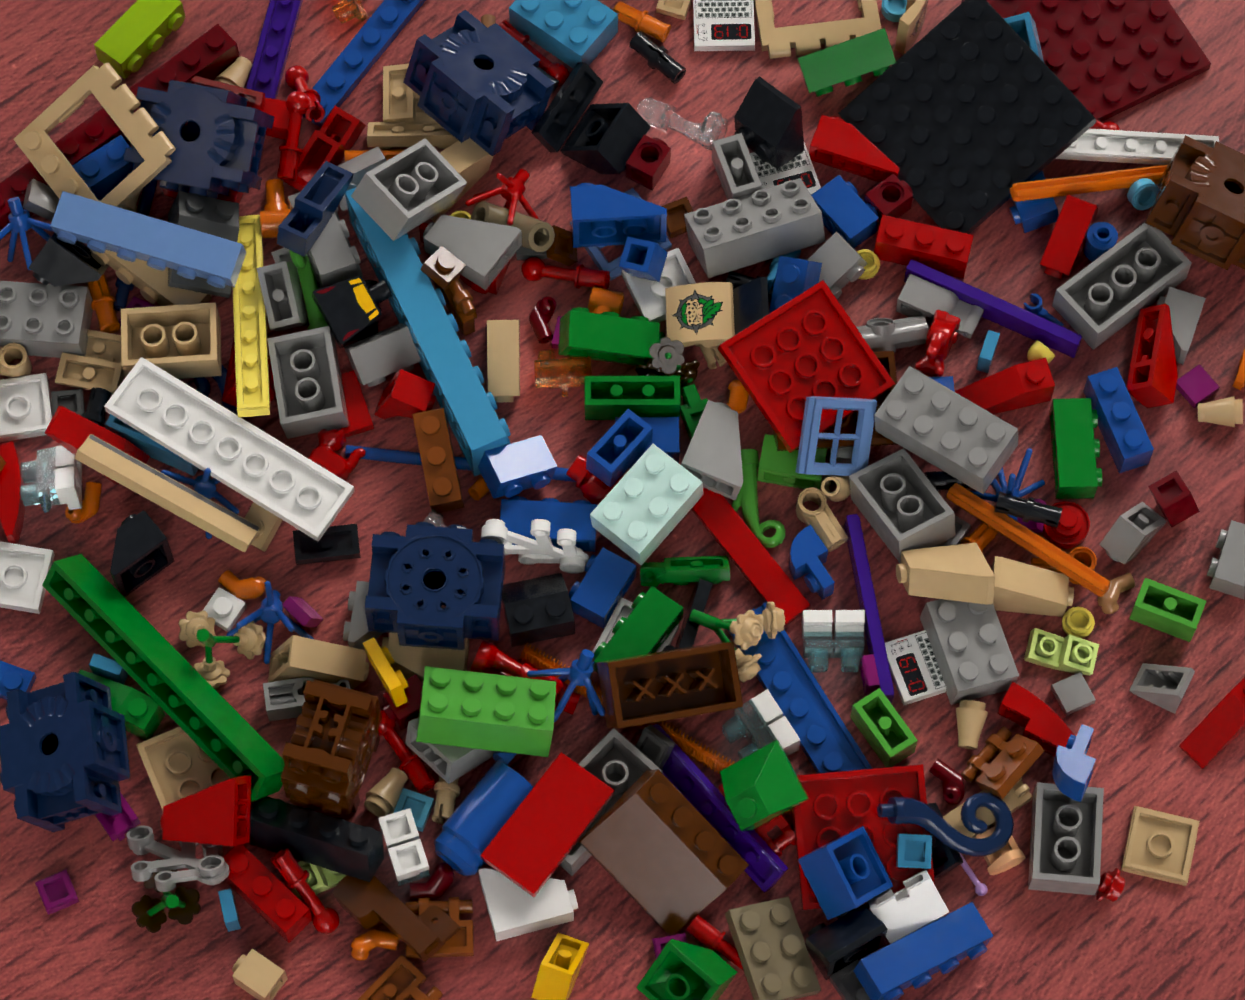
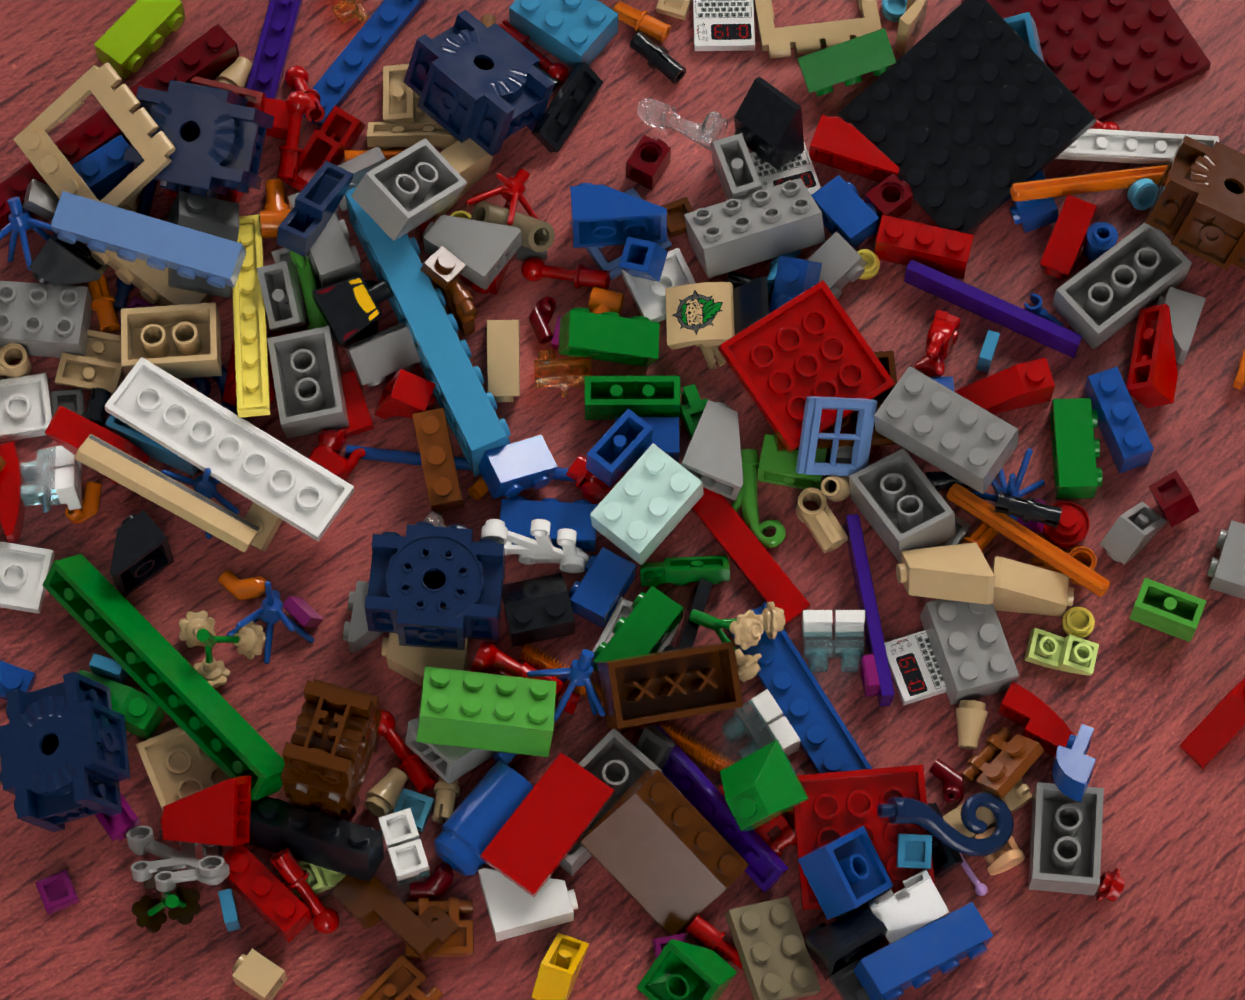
(225, 609): white plate -> none
(286, 697): light grey piece -> none
(319, 660): tan slope -> none
(336, 544): black plate -> none
(370, 940): orange arm -> none
(381, 662): yellow plate -> none
(407, 711): dark red brick -> none
(562, 247): reddish brown plate -> none
(606, 137): black slope -> none
(669, 357): dark brown plant -> none
(738, 396): orange arm -> none
(807, 559): blue brick -> none
(883, 728): bright green brick -> none
(891, 334): light grey piece -> none
(924, 298): light grey piece -> none
(1038, 351): light yellow hinge -> none
(1073, 694): light grey tile -> none
(1118, 585): medium nougat arm -> none
(1160, 845): tan tile -> none
(1162, 684): light grey slope -> none
(1196, 386): magenta tile -> none
(1222, 412): tan cone -> none

